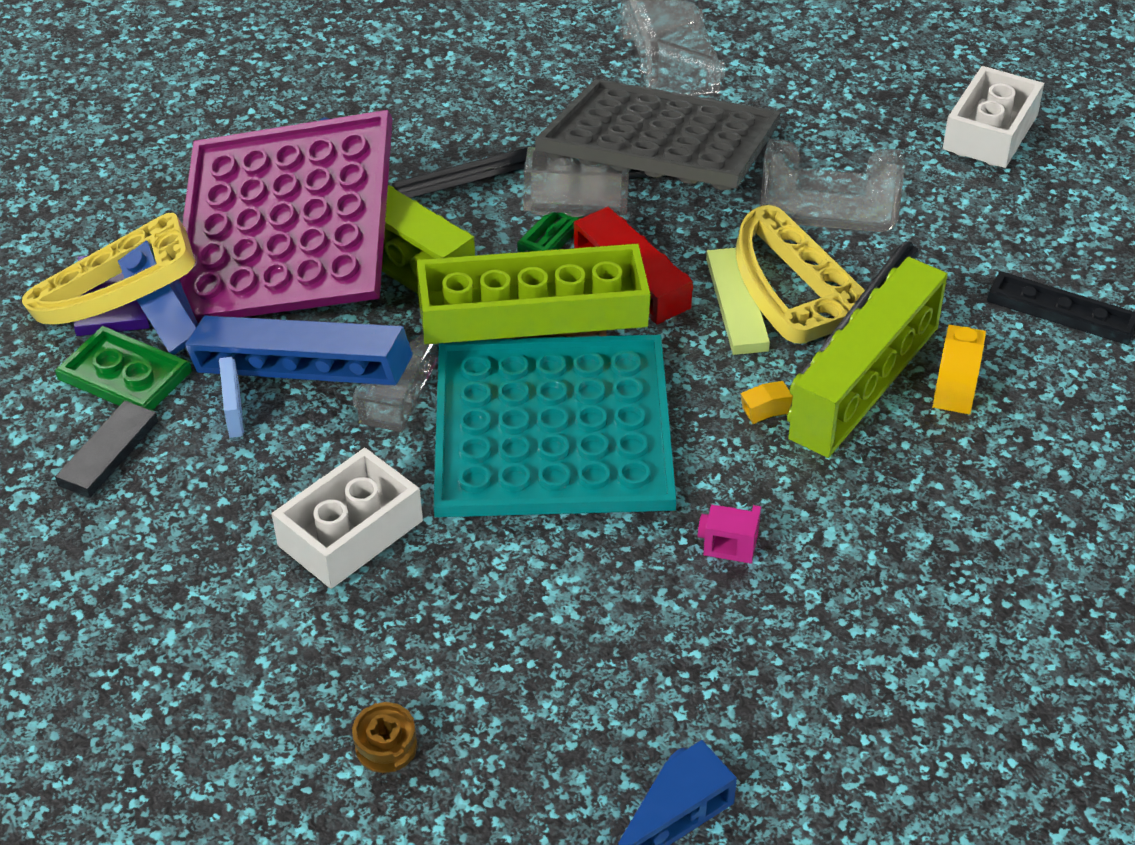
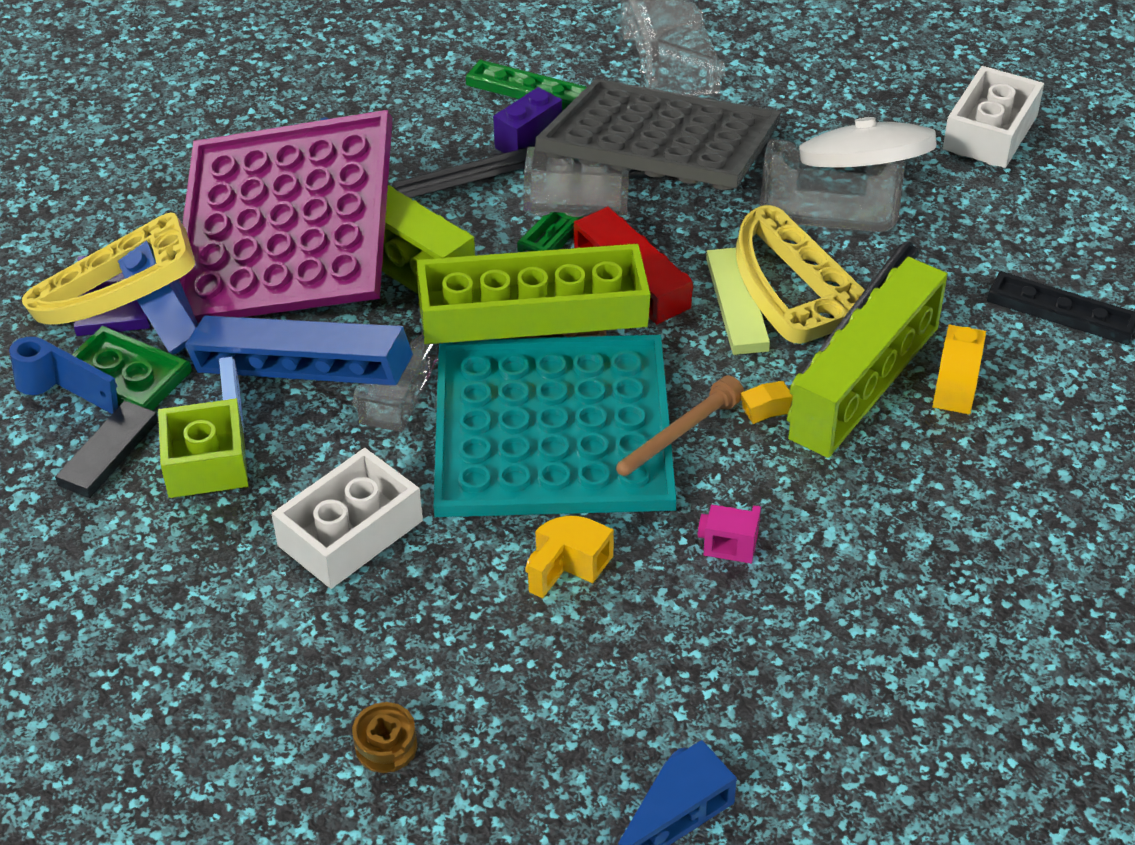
(41, 365): none -> blue door
(202, 448): none -> lime brick
(518, 83): none -> green tile
(524, 120): none -> dark purple brick
(570, 546): none -> yellow brick
(723, 395): none -> medium nougat piece
(867, 144): none -> white dish

